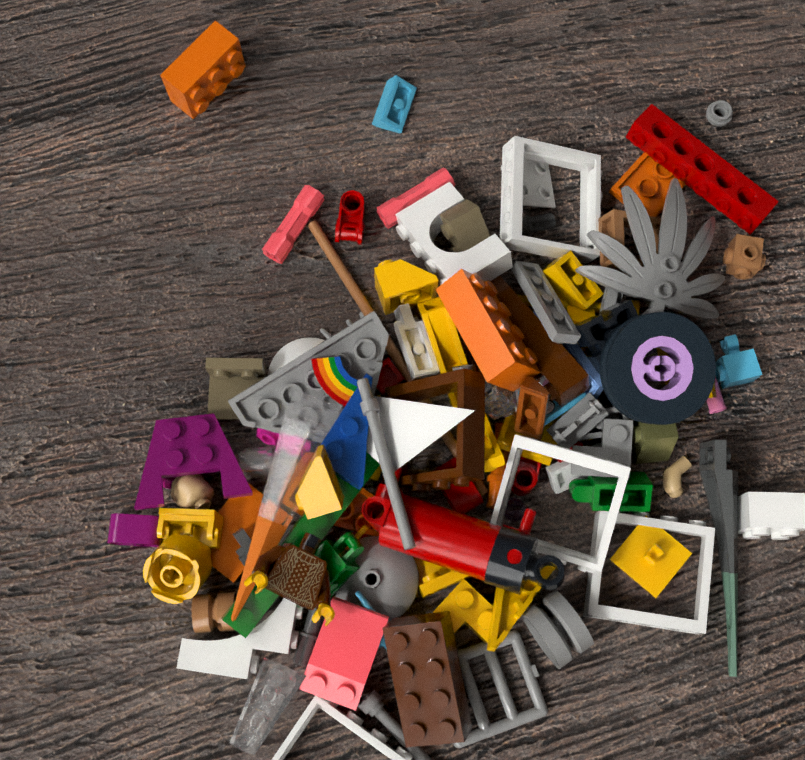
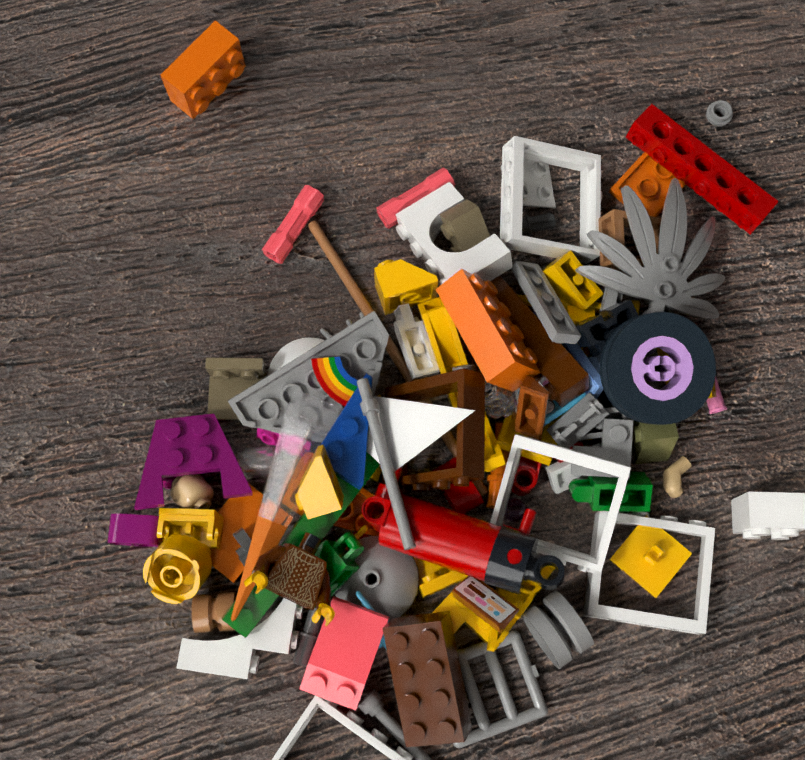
(265, 704): clear wing -> none
(350, 222): red piece -> none
(388, 376): red tile -> none
(394, 105): medium azure slope -> none
(485, 602): none -> slope
(722, 499): dark grey plate -> none
(736, 366): medium azure brick -> none
(744, 256): medium nougat brick -> none

